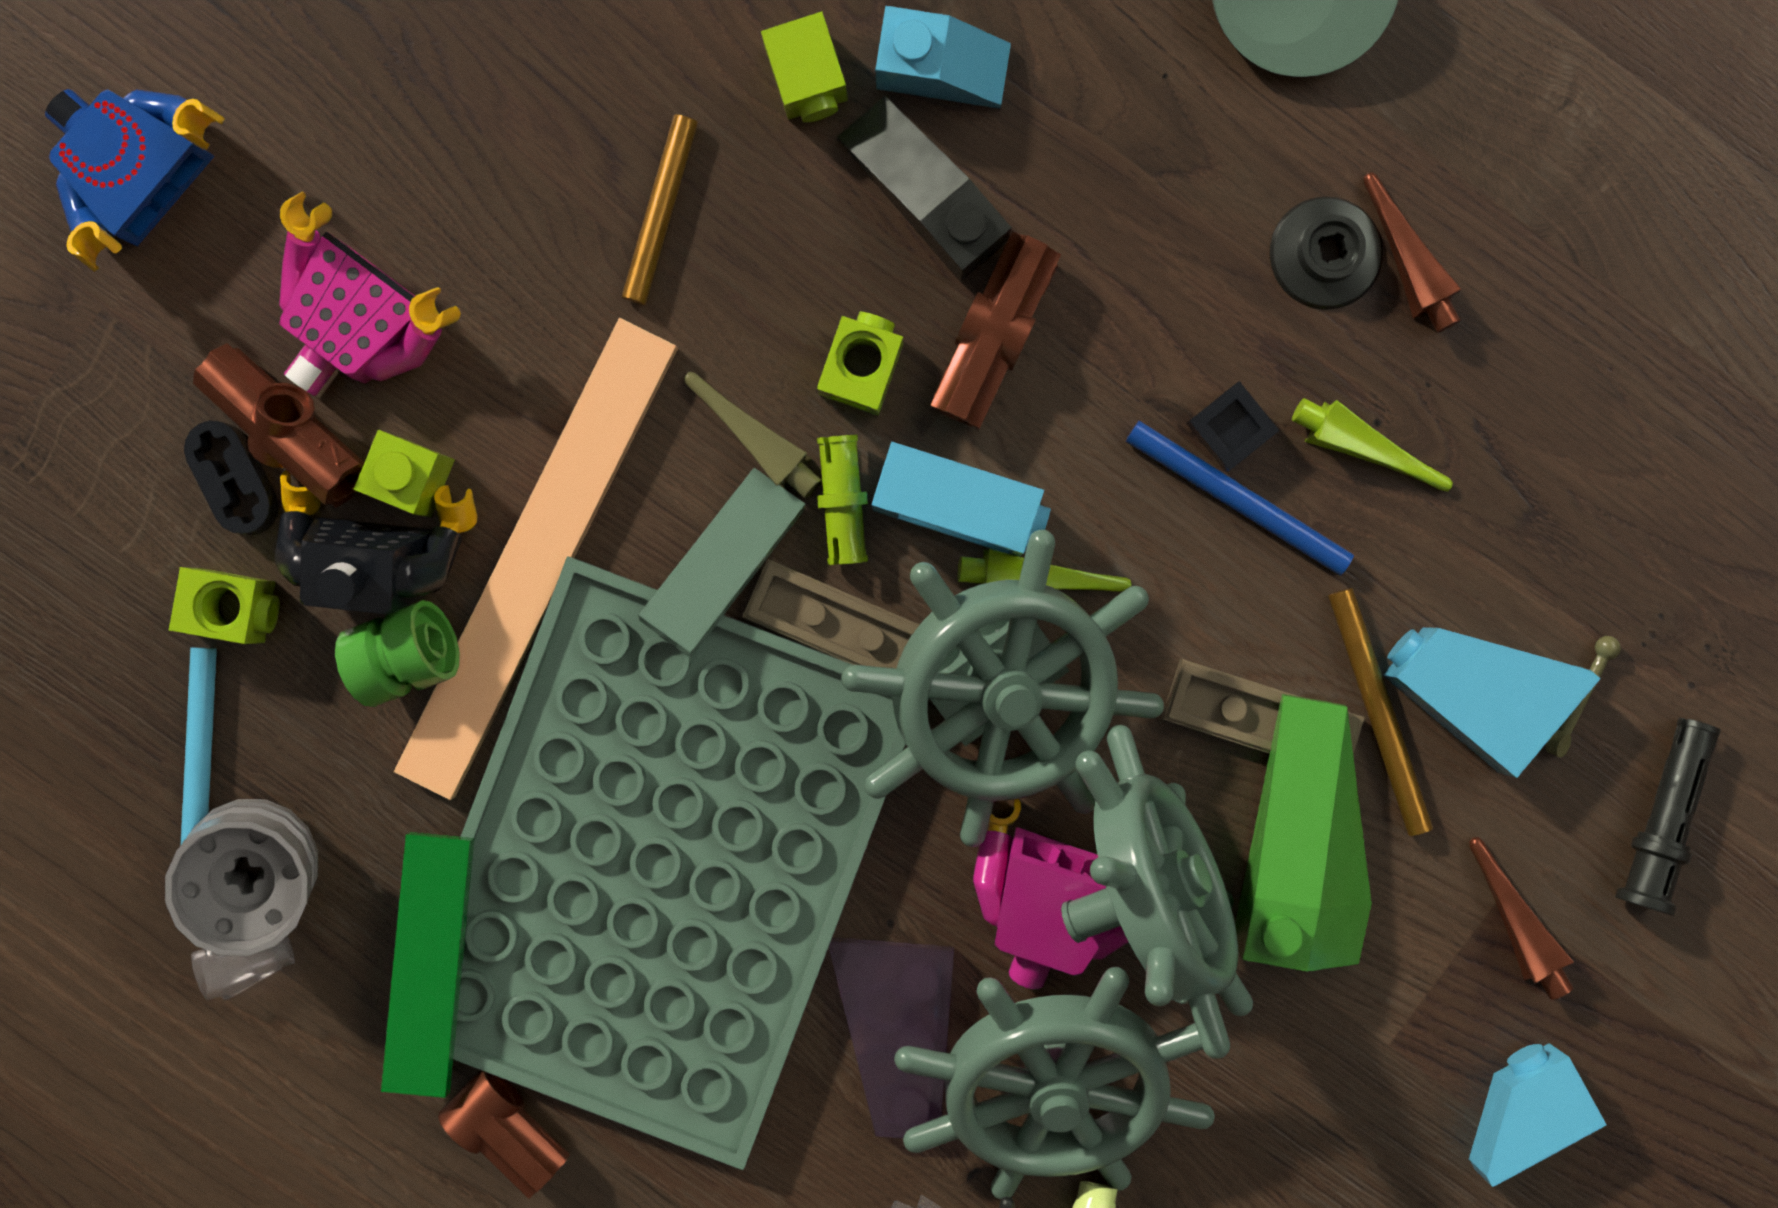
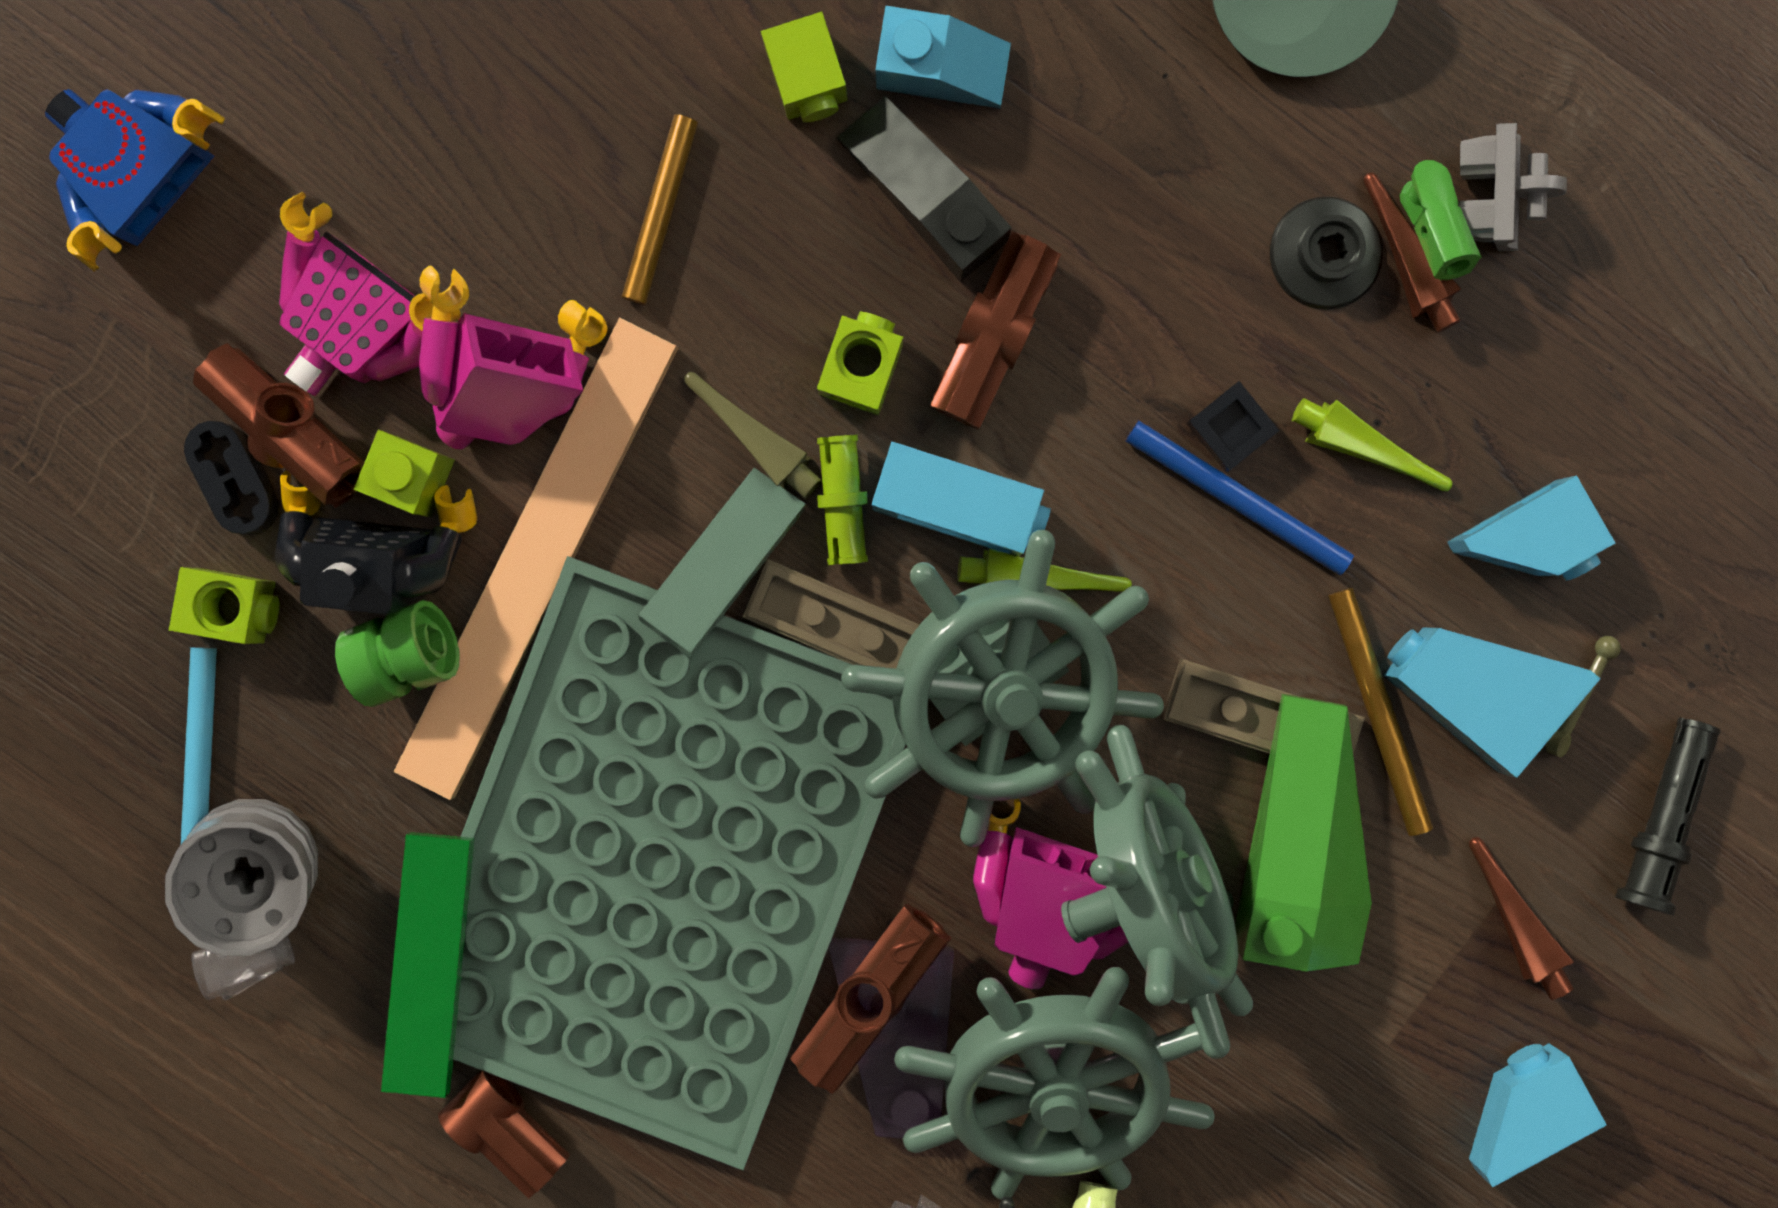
(498, 376): none -> dark pink torso
(846, 1026): none -> copper piece
(1439, 221): none -> bright green bar
(1499, 158): none -> light grey hips
(1541, 534): none -> medium azure slope

